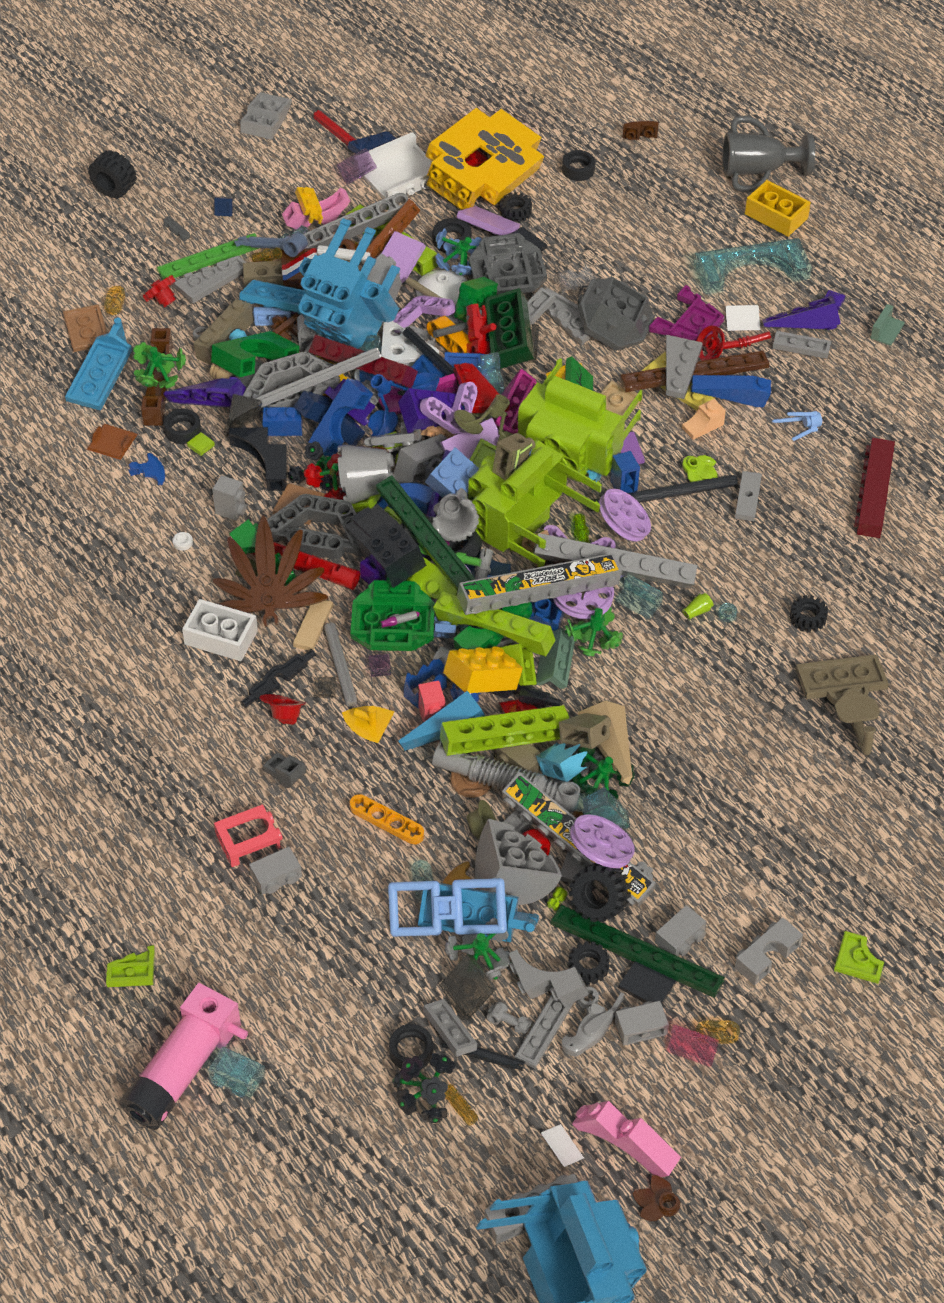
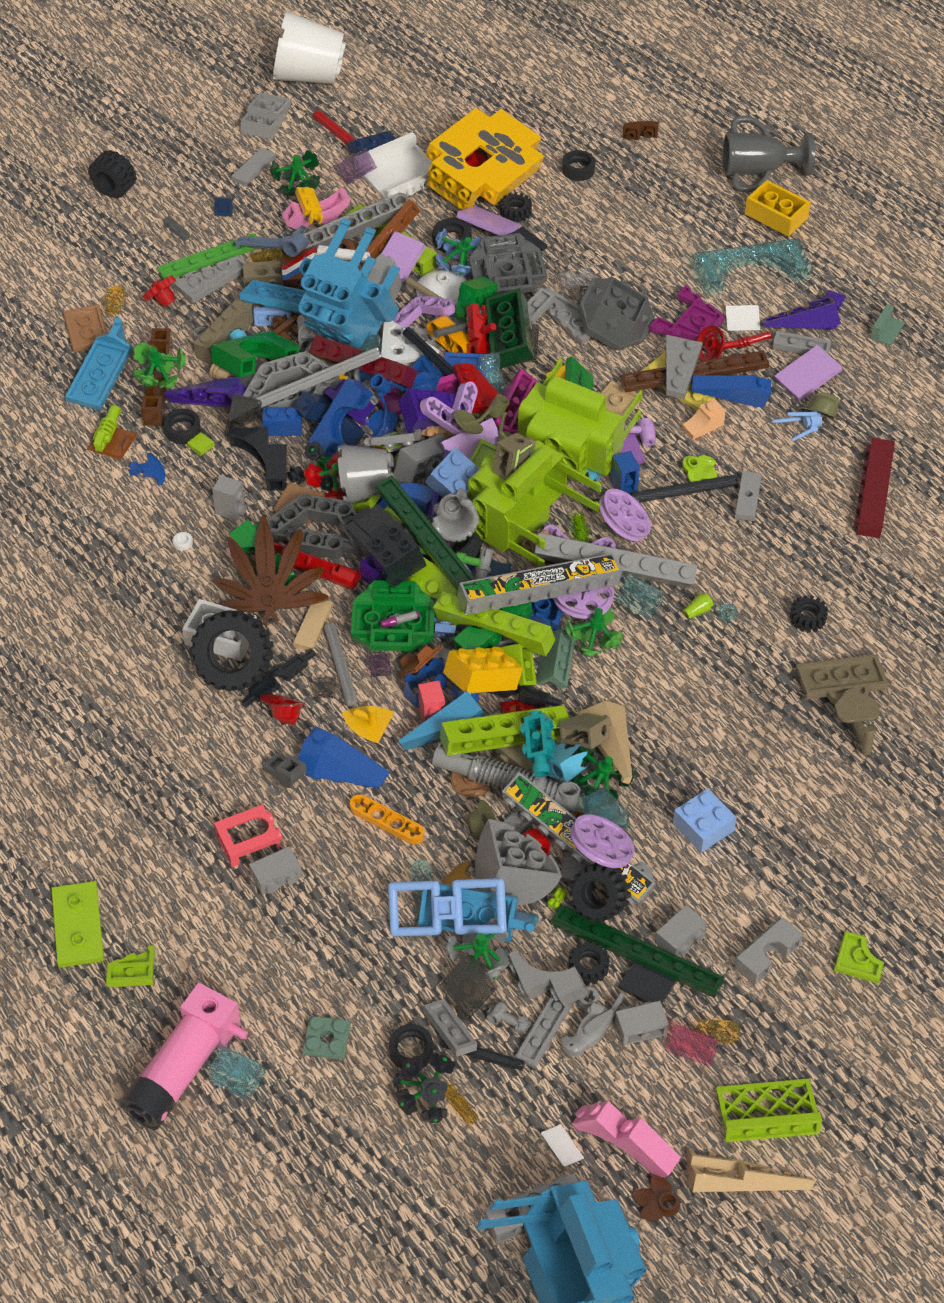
(77, 924): none -> lime plate
(106, 428): none -> lime hinge
(204, 656): none -> black tyre
(253, 166): none -> light grey tile
(295, 172): none -> dark green plant
(308, 51): none -> white cone
(322, 1026): none -> sand green piece
(336, 760): none -> blue wedge
(412, 663): none -> dark orange piece
(536, 741): none -> teal brick
(645, 430): none -> lavender piece
(704, 820): none -> light blue brick
(726, 1175): none -> tan wedge
(771, 1124): none -> lime fence
(808, 373): none -> lavender tile
(823, 403): none -> olive piece

